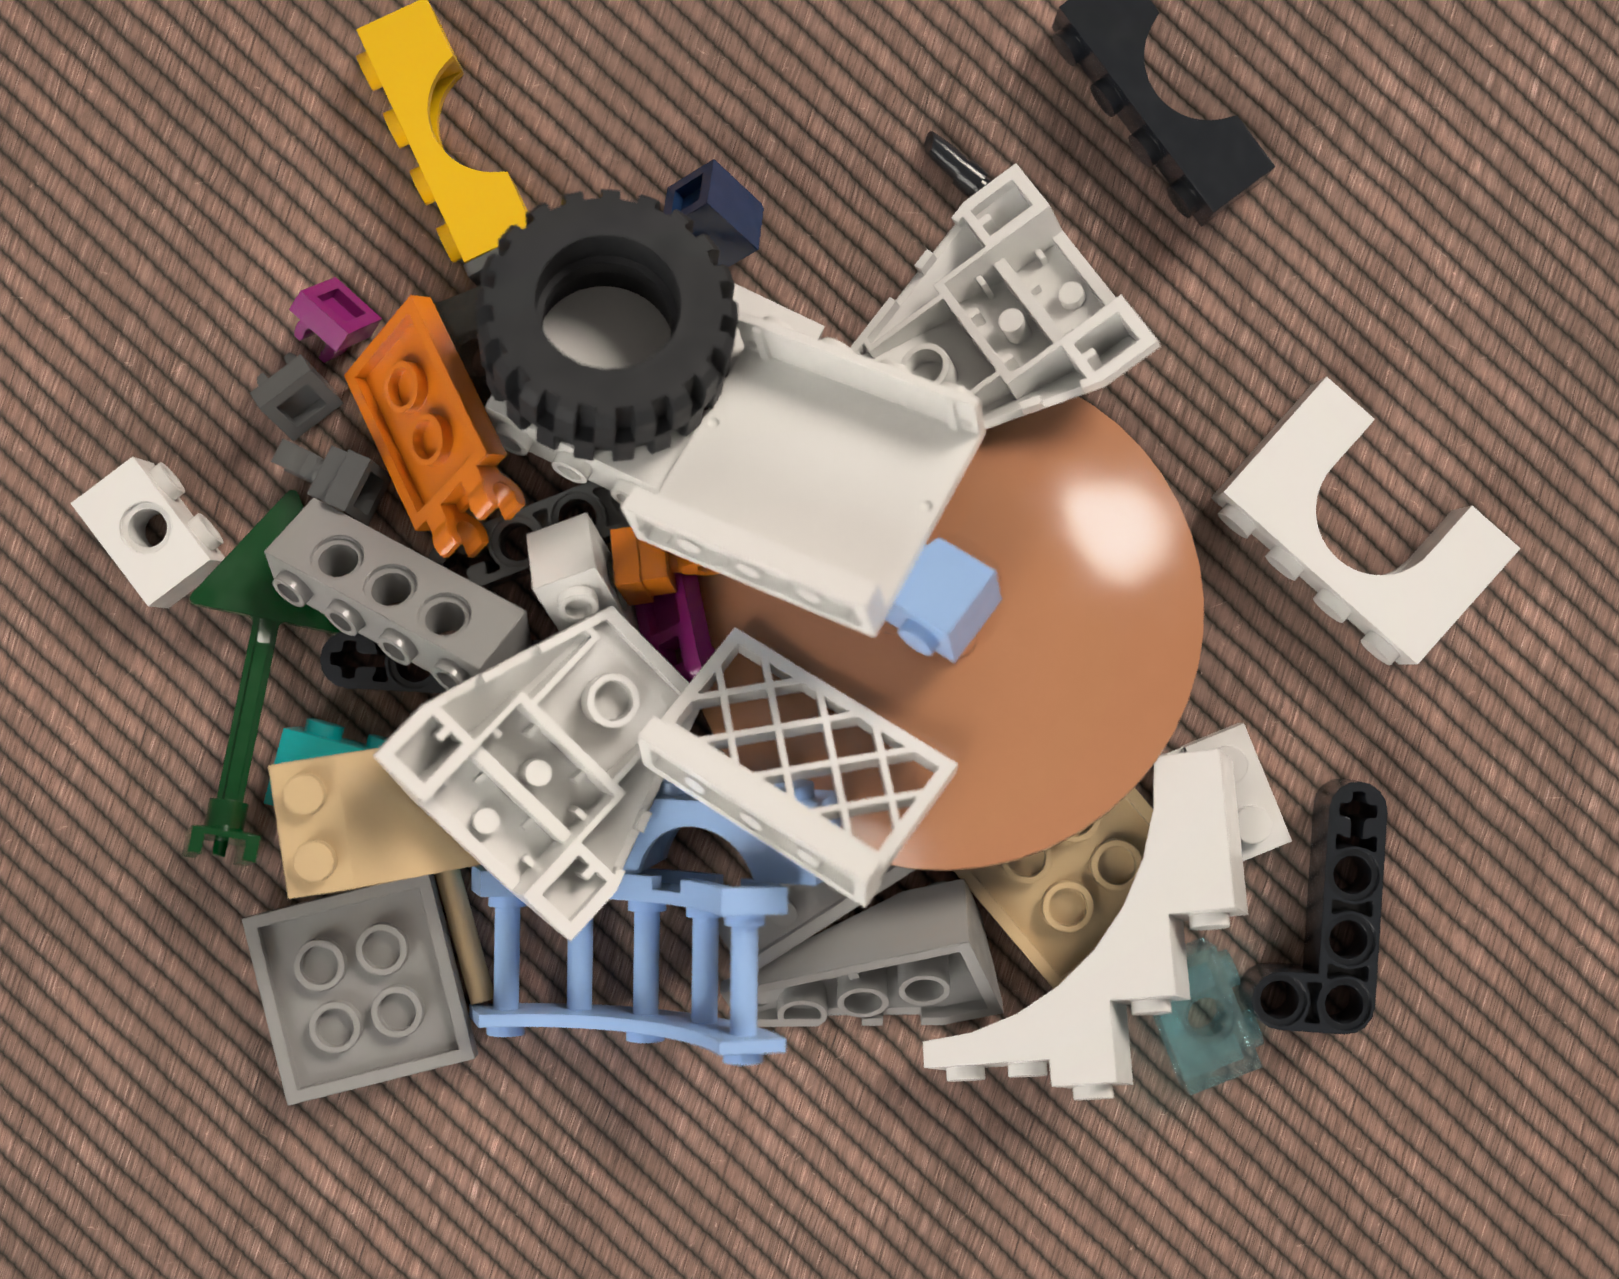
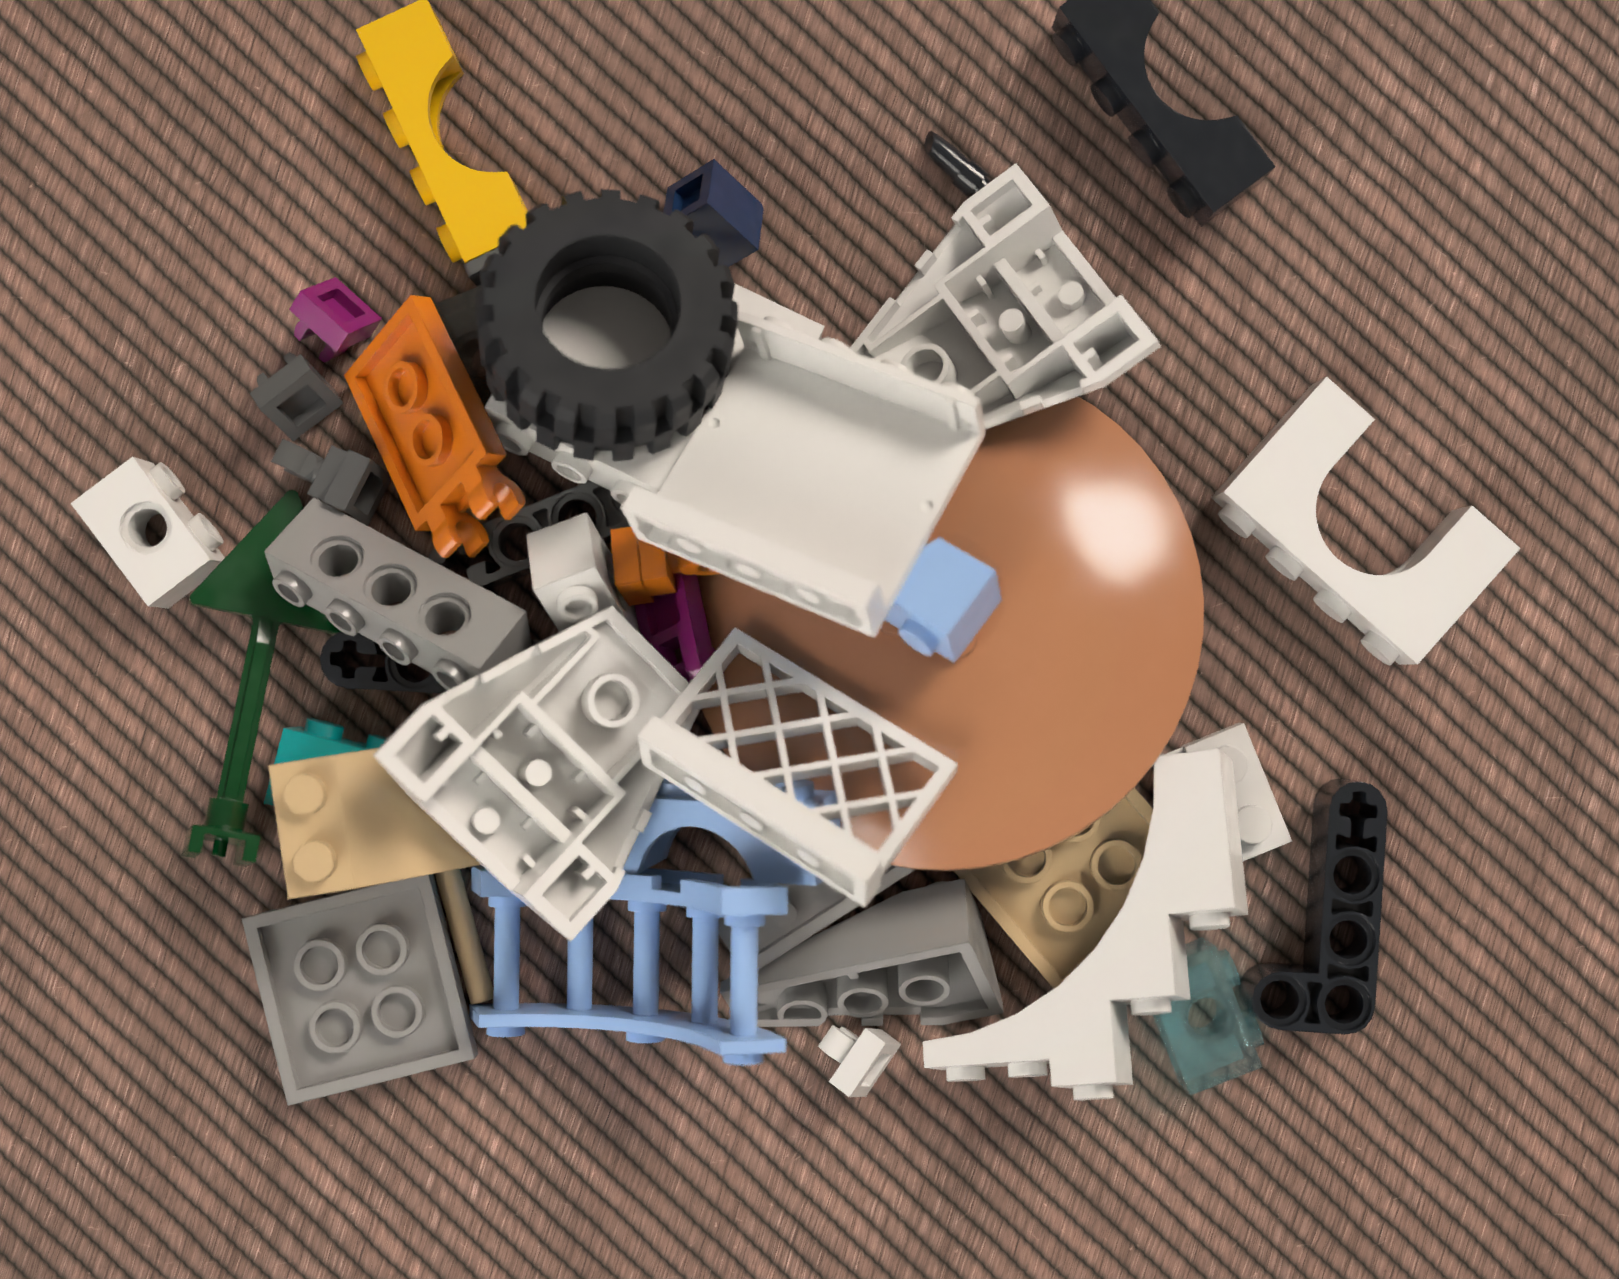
(860, 1058): none -> white tile

